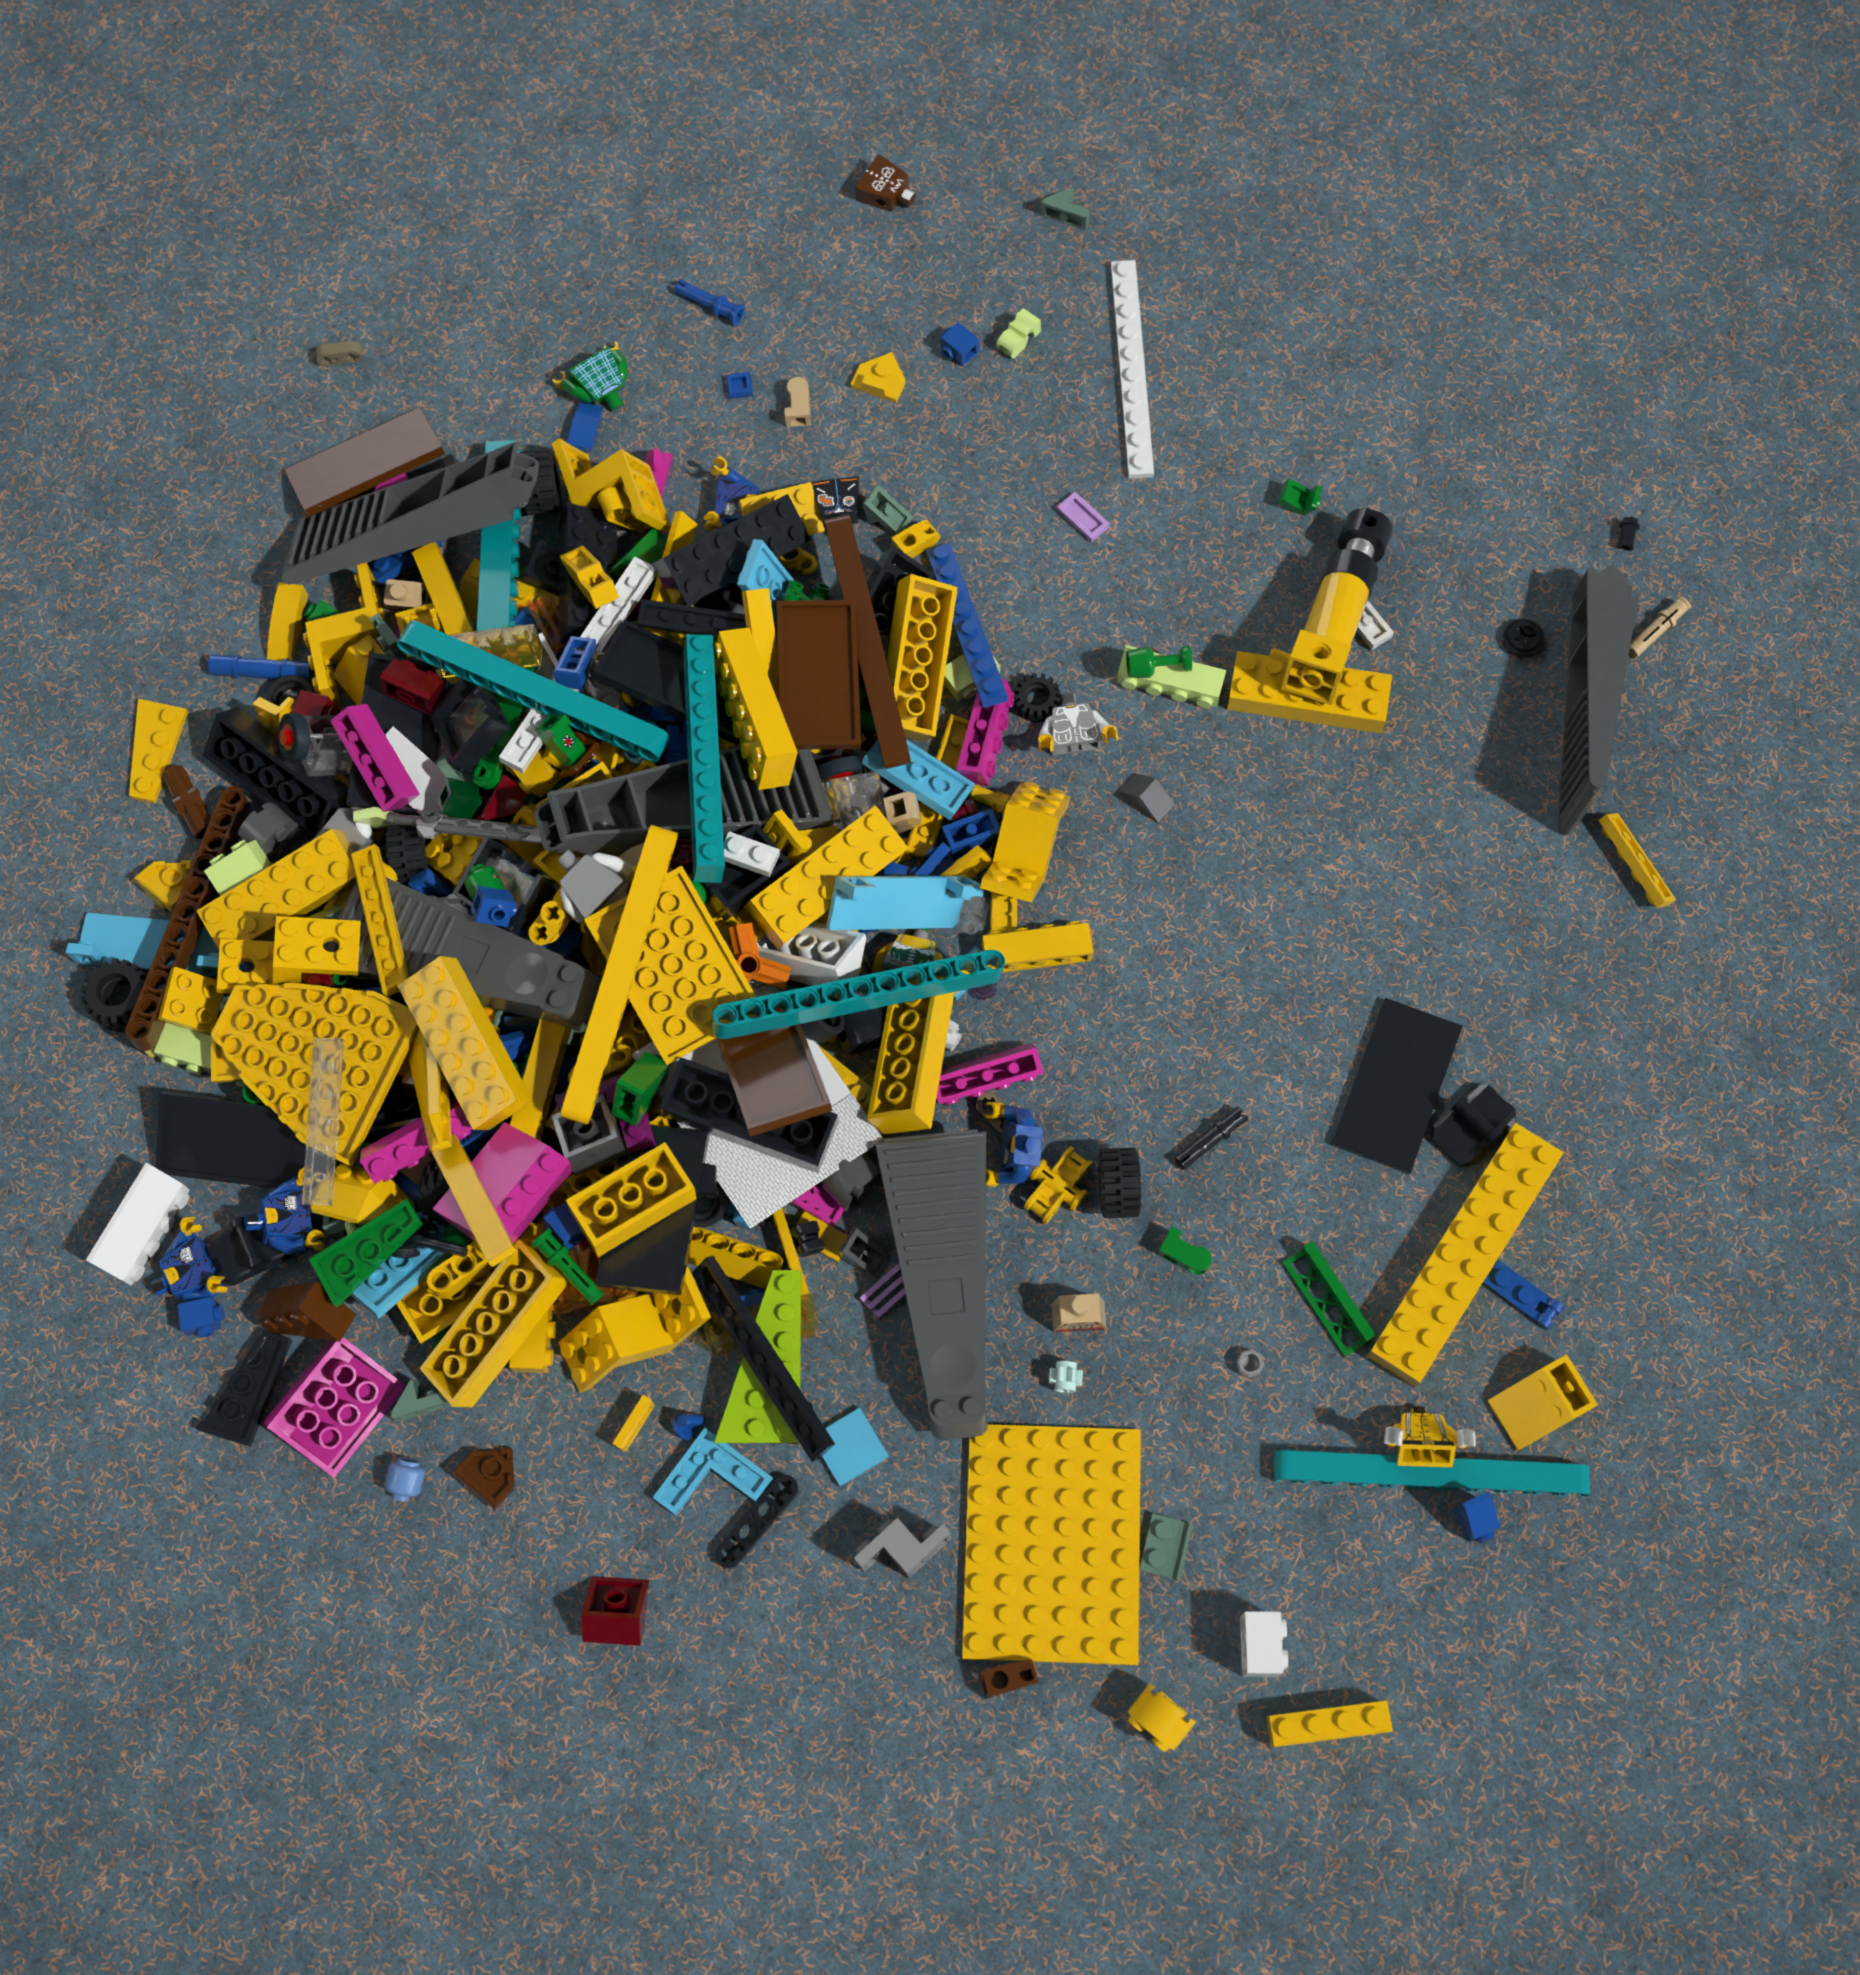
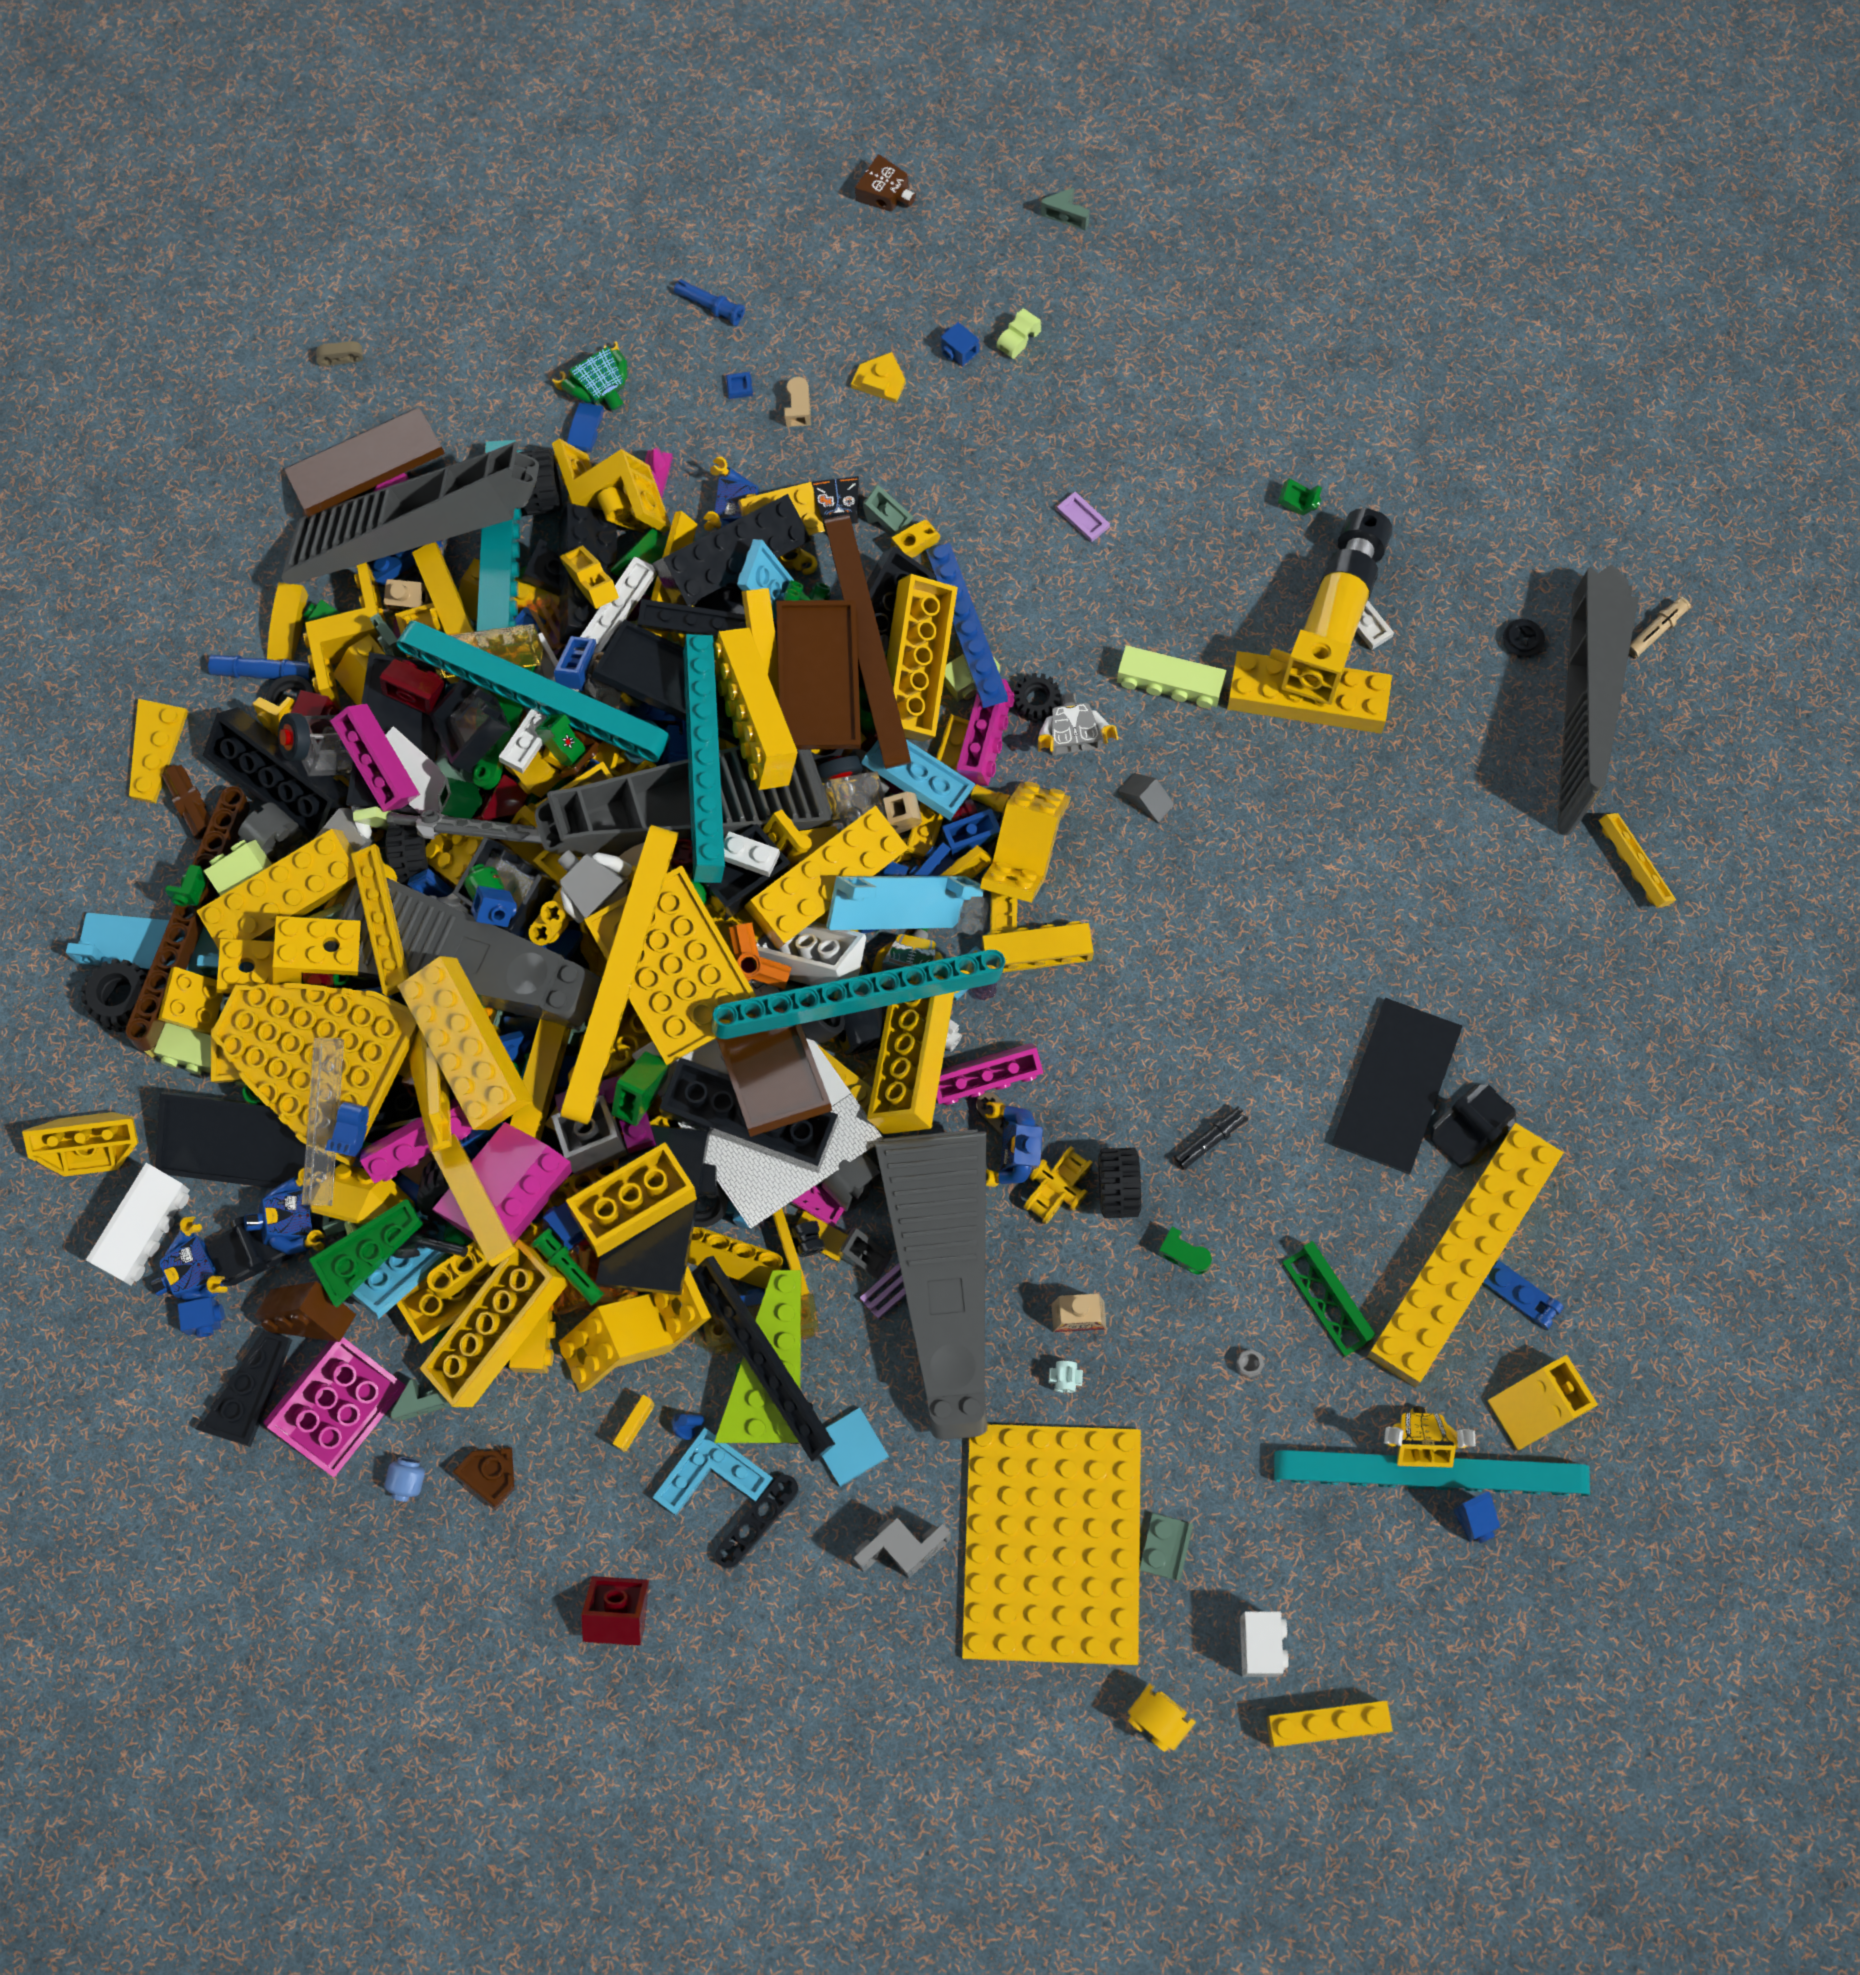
(82, 1143): none -> yellow wedge
(164, 882): yellow plate -> none
(191, 887): none -> green bracket
(349, 1130): none -> blue leg
(1008, 1678): reddish brown leg -> none
(1132, 369): white plate -> none
(1142, 662): green piece -> none
(1628, 532): black pin -> none

